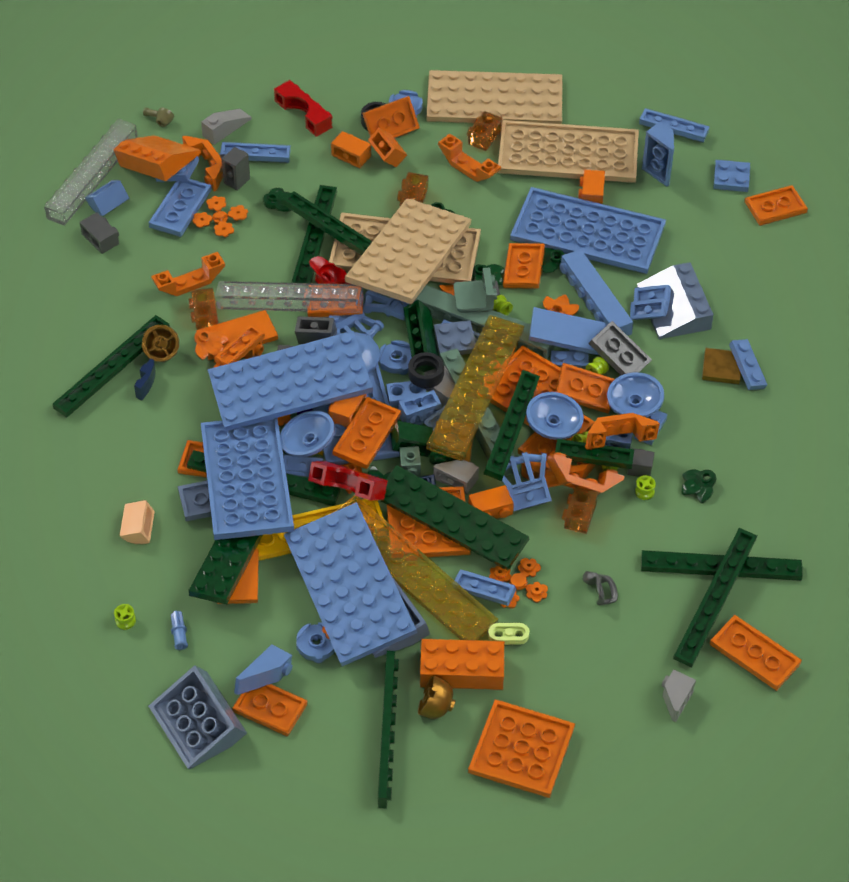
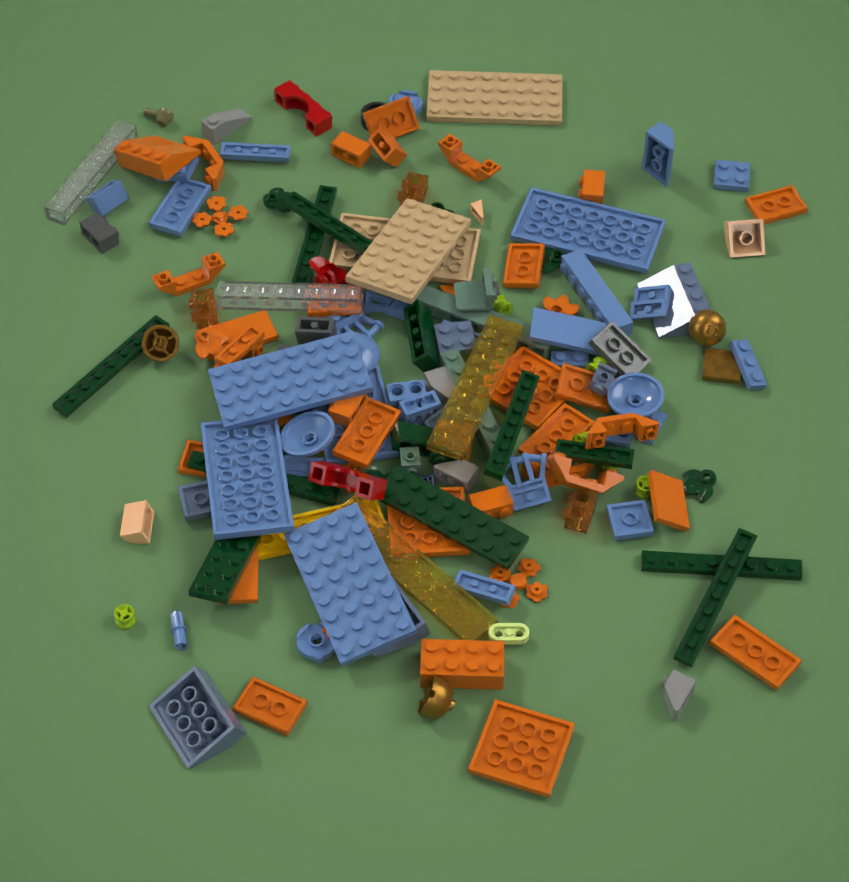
(144, 384): dark blue slope -> none
(236, 168): dark grey brick -> none
(265, 670): medium blue slope -> none
(388, 736): dark green plate -> none
(394, 365): medium blue plate -> none
(426, 359): black tyre -> none
(477, 210): none -> light nougat piece
(484, 130): clear orange brick -> none
(496, 270): dark green plate -> none
(554, 415): medium blue dish -> none
(568, 150): tan plate -> none
(593, 578): dark grey piece -> none
(602, 379): none -> sand blue brick
(629, 520): none -> medium blue plate
(642, 463): dark grey brick -> none
(668, 501): none -> orange tile
(679, 126): medium blue plate -> none
(707, 327): none -> pearl gold cylinder
(744, 237): none -> light nougat slope

